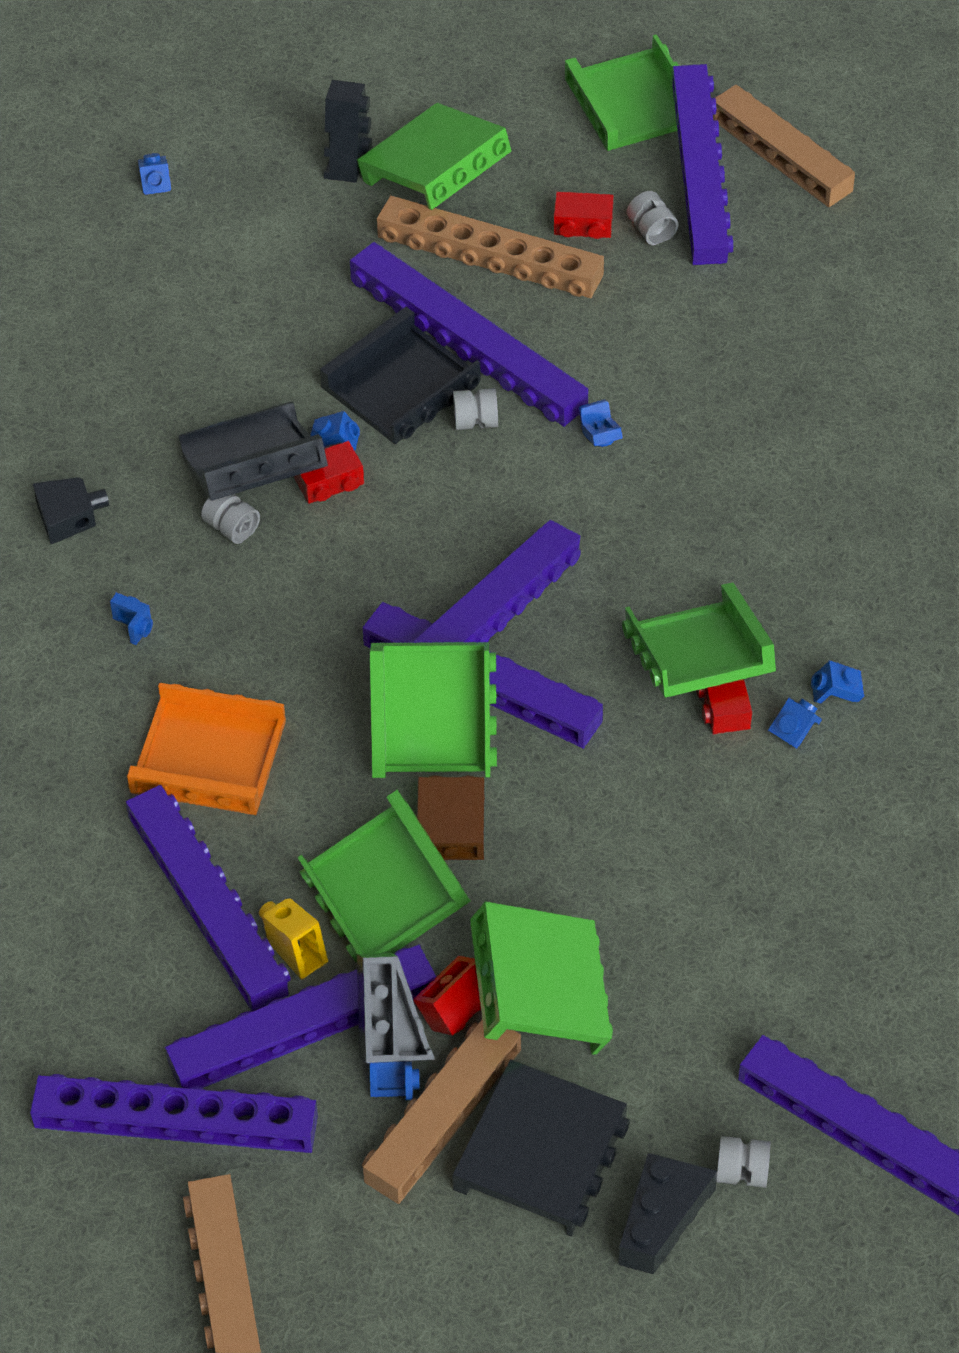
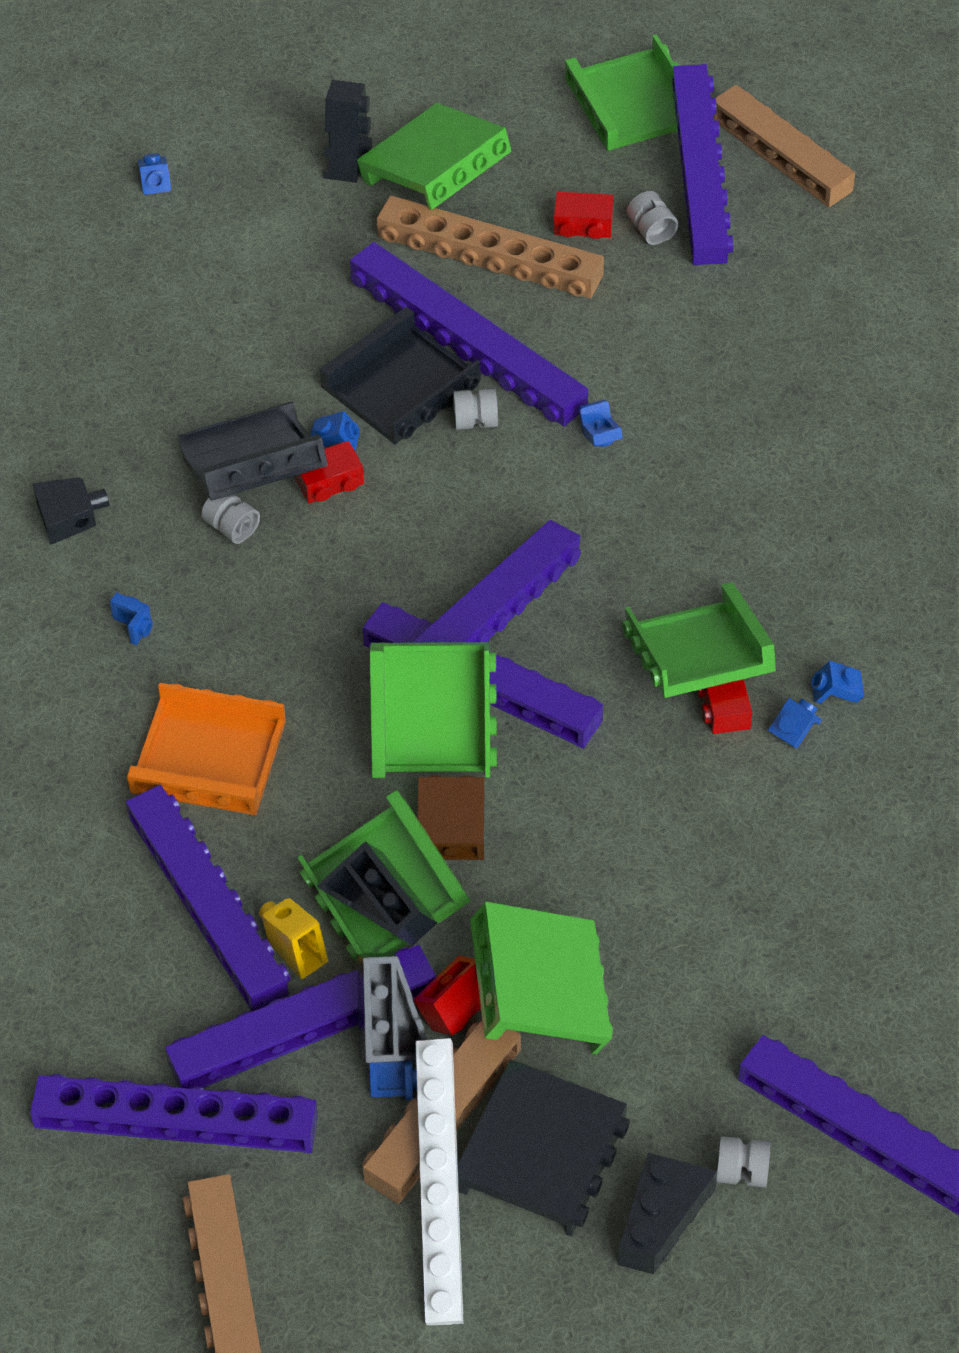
(379, 893): none -> black wedge
(439, 1183): none -> white plate

